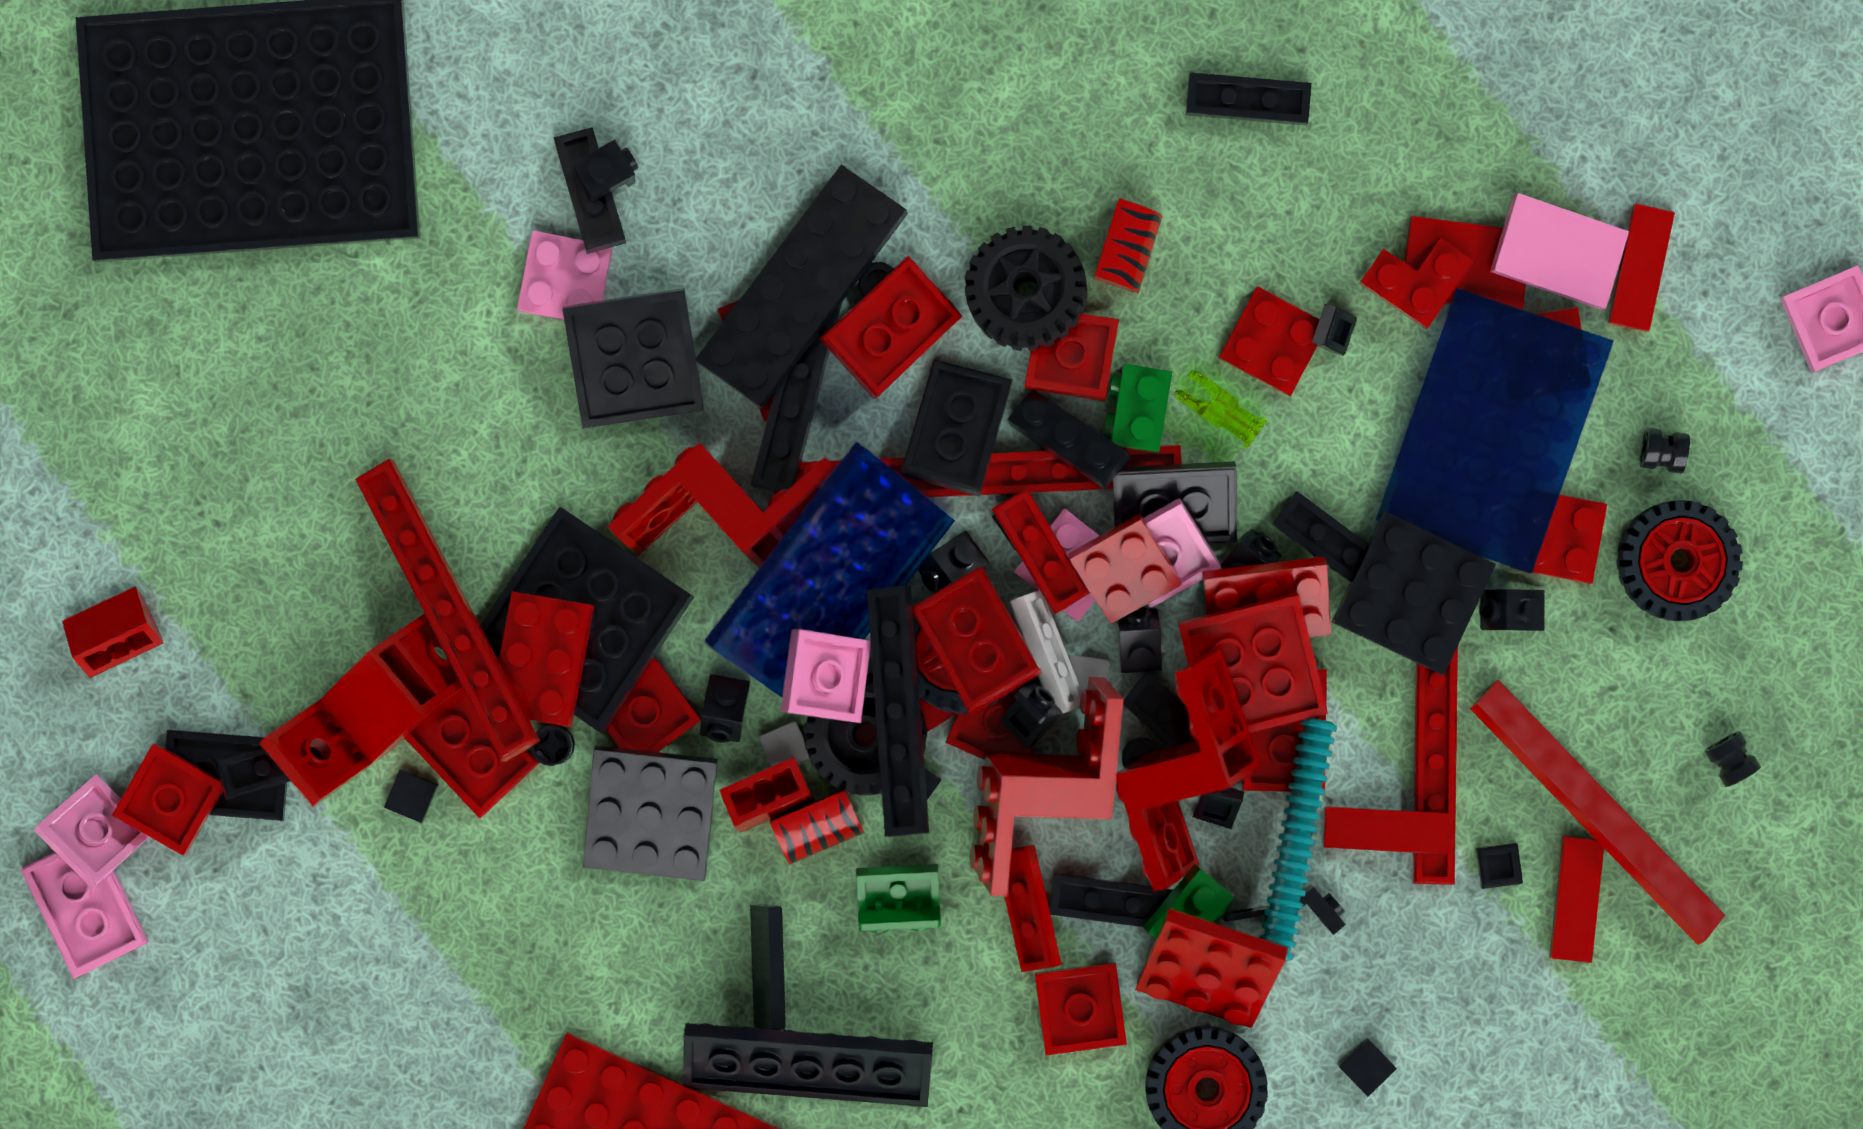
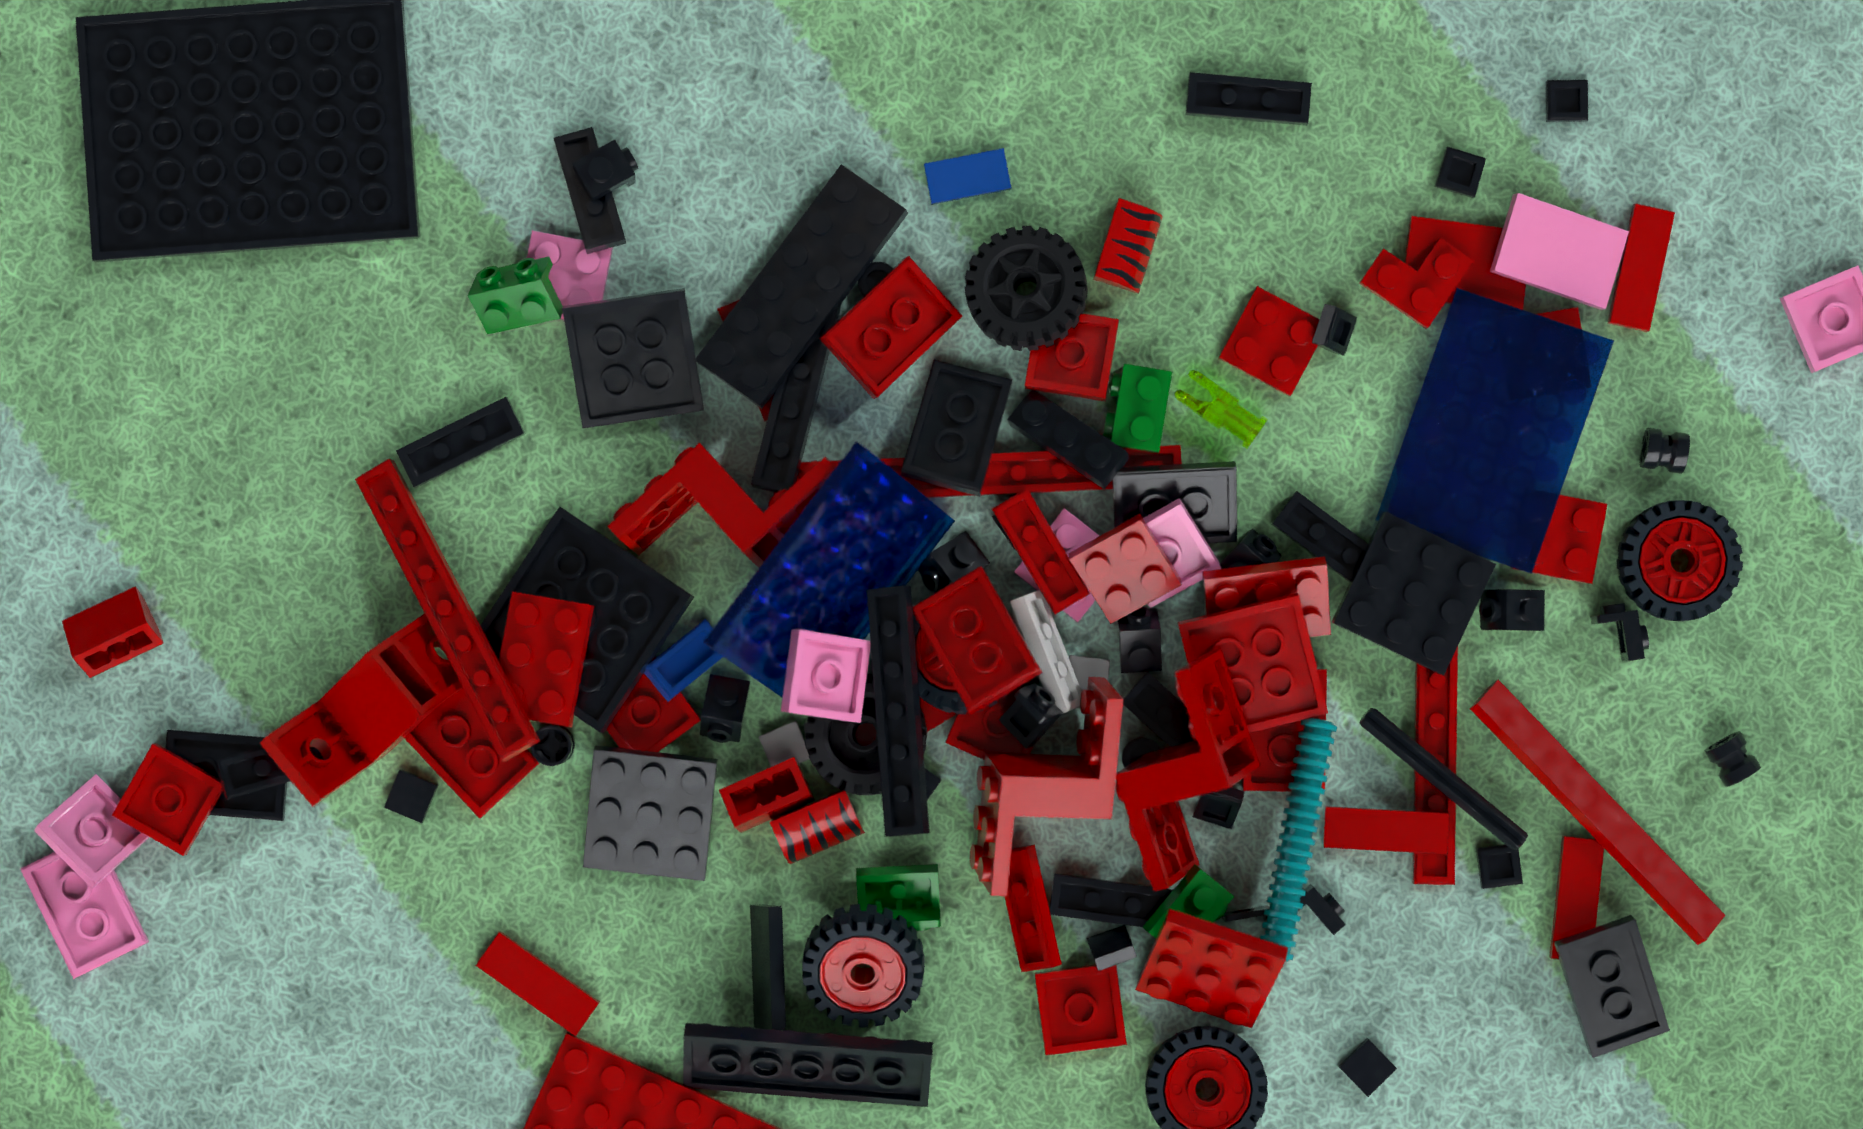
(460, 442): none -> black plate
(515, 295): none -> green bracket
(537, 983): none -> red tile
(682, 662): none -> blue tile
(870, 939): none -> wheel
(967, 176): none -> blue tile
(1111, 947): none -> black tile
(1443, 779): none -> black axle
(1460, 172): none -> black tile
(1566, 100): none -> black tile
(1612, 986): none -> black plate
(1631, 636): none -> black bracket

